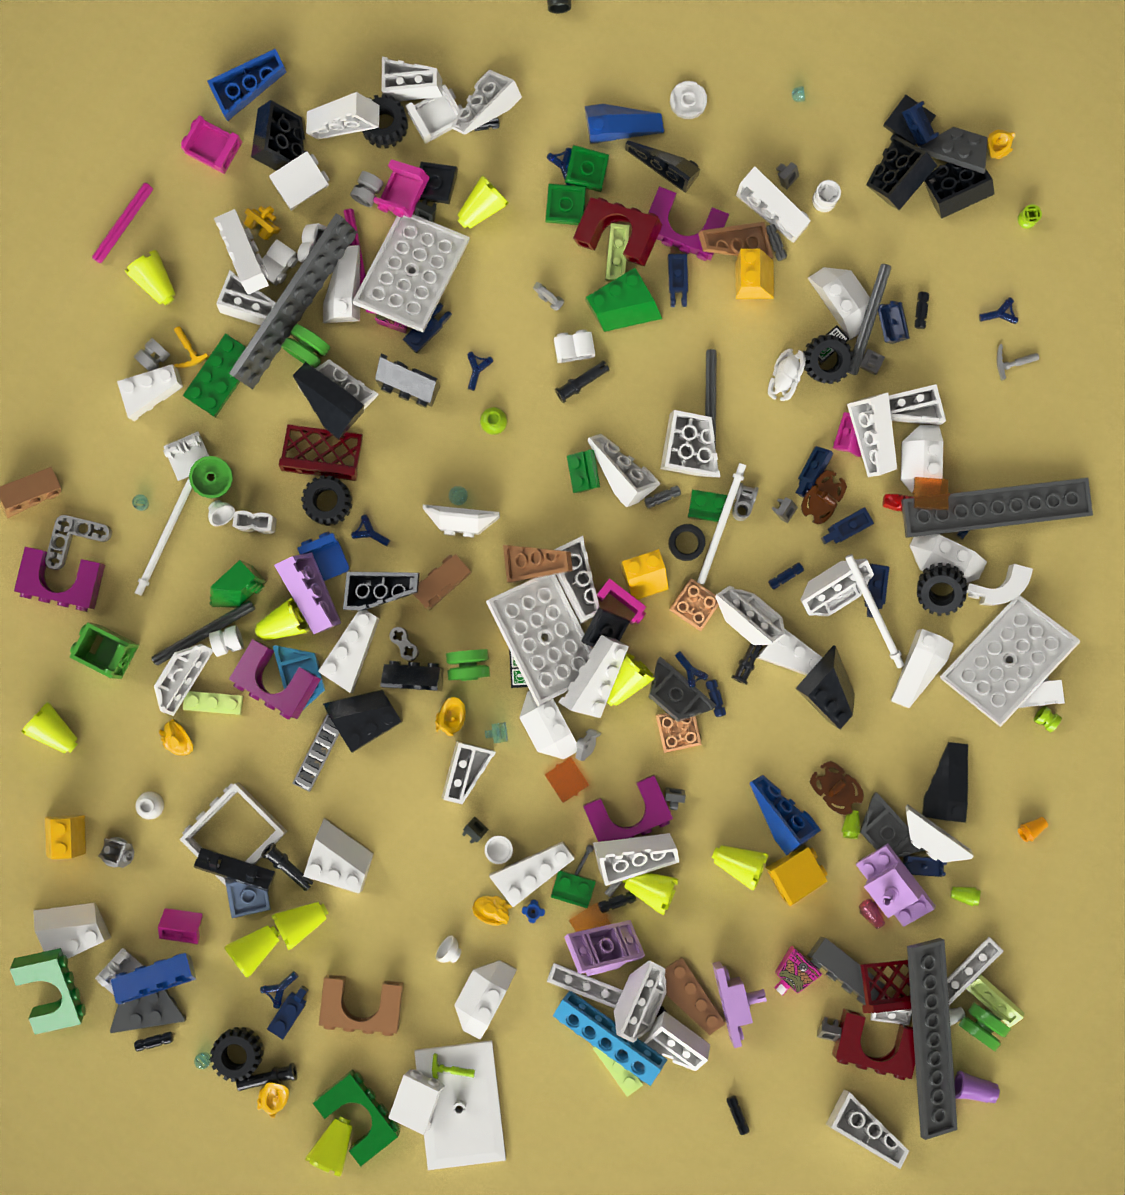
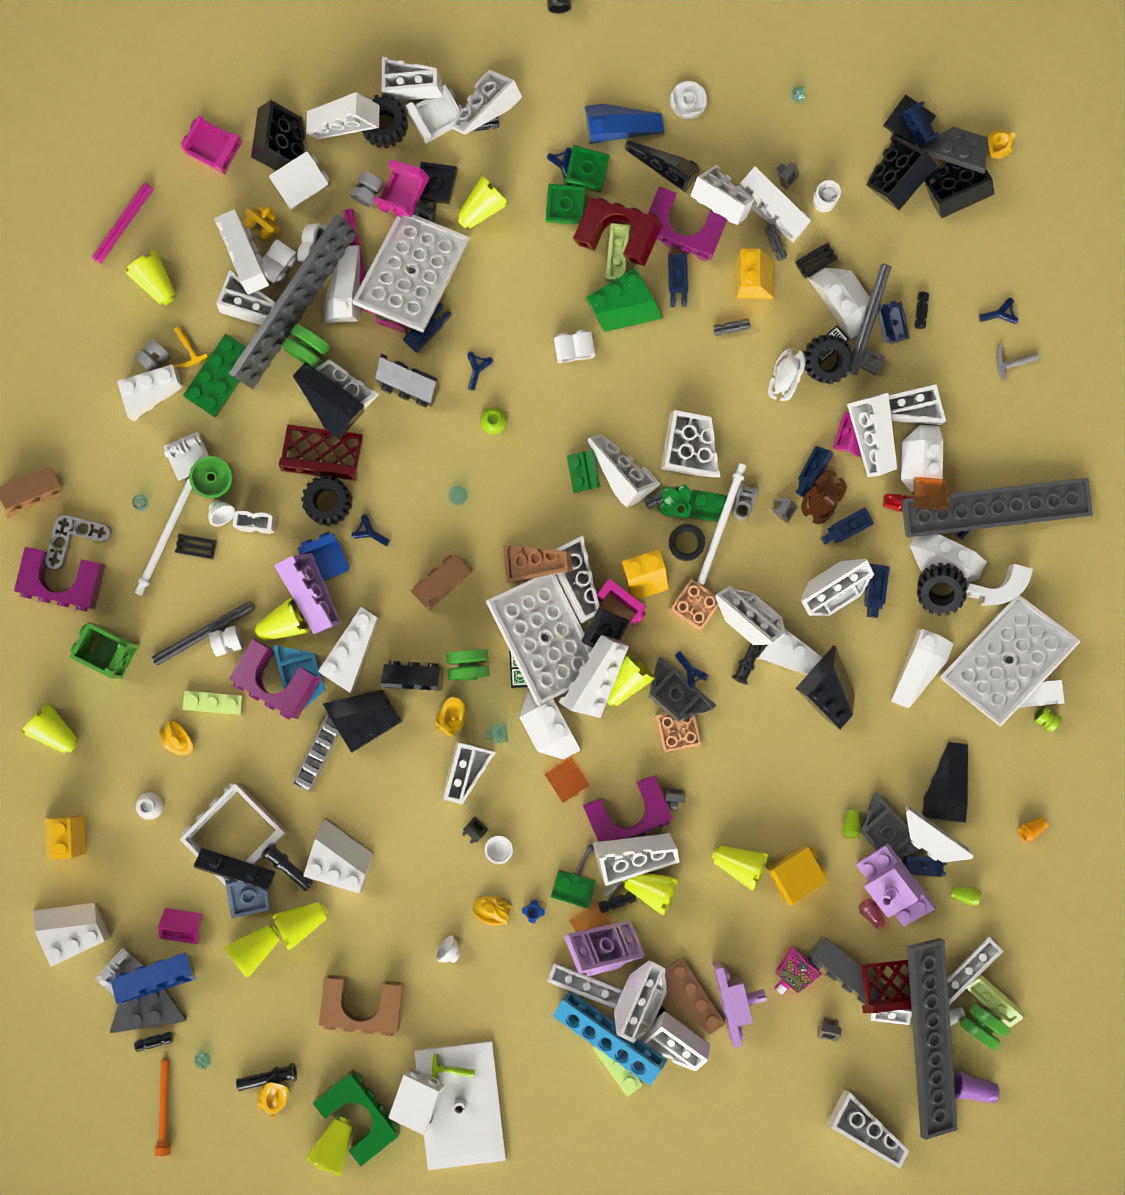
(52, 968): arch -> none
(117, 852): light grey hand -> none
(163, 1147): none -> orange piece
(180, 543): none -> black tile
(180, 676): white wedge -> none
(225, 1065): black tyre -> none
(236, 586): green wedge -> none
(246, 82): blue wedge -> none
(279, 989): clear blue piece -> none
(288, 1013): dark blue hinge -> none
(372, 589): black wedge -> none
(404, 643): light grey axle -> none
(461, 520): white wedge -> none
(483, 996): white wedge -> none
(530, 873): white wedge -> none
(546, 296): light grey piece -> none
(574, 385): black pin -> none
(586, 745): light grey piece -> none
(673, 500): none -> green plate
(710, 403): dark grey axle -> none
(715, 697): dark blue axle -> none
(722, 196): none -> white wedge
(731, 327): none -> dark grey axle
(733, 238): medium nougat wing -> none
(738, 1115): black axle -> none
(786, 576): dark blue axle -> none
(786, 822): blue wedge -> none
(829, 253): none -> black tile
(837, 788): reddish brown shield -> none
(848, 1048): dark red arch -> none
(894, 653): white bar -> none
(1027, 220): lime wheel -> none

